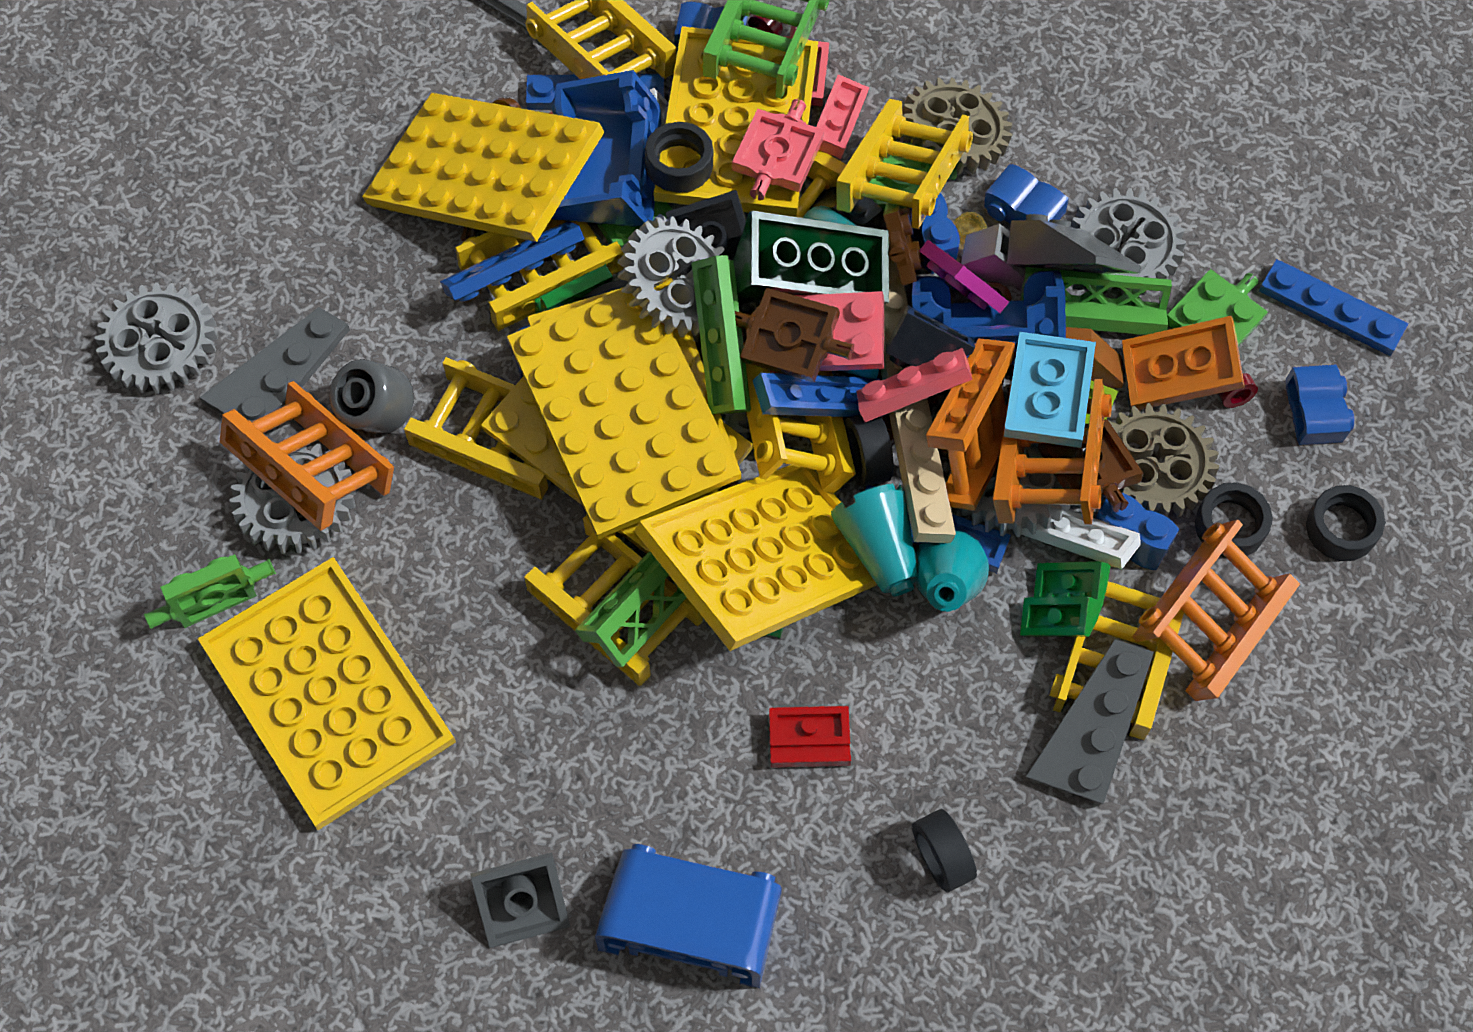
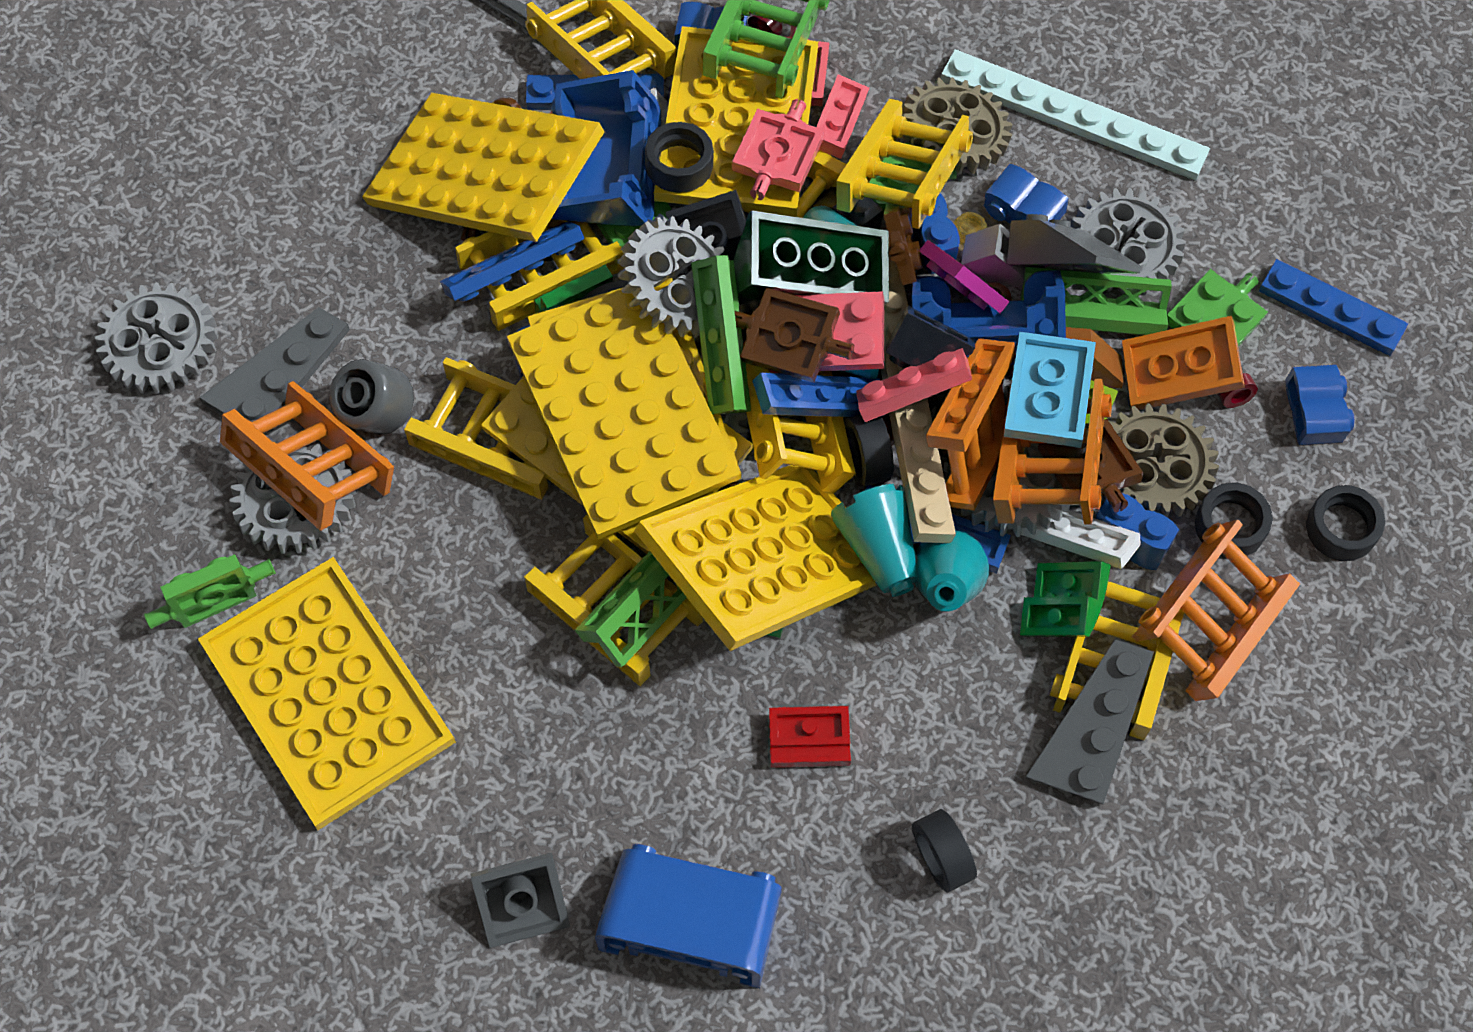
(1078, 115): none -> light aqua plate

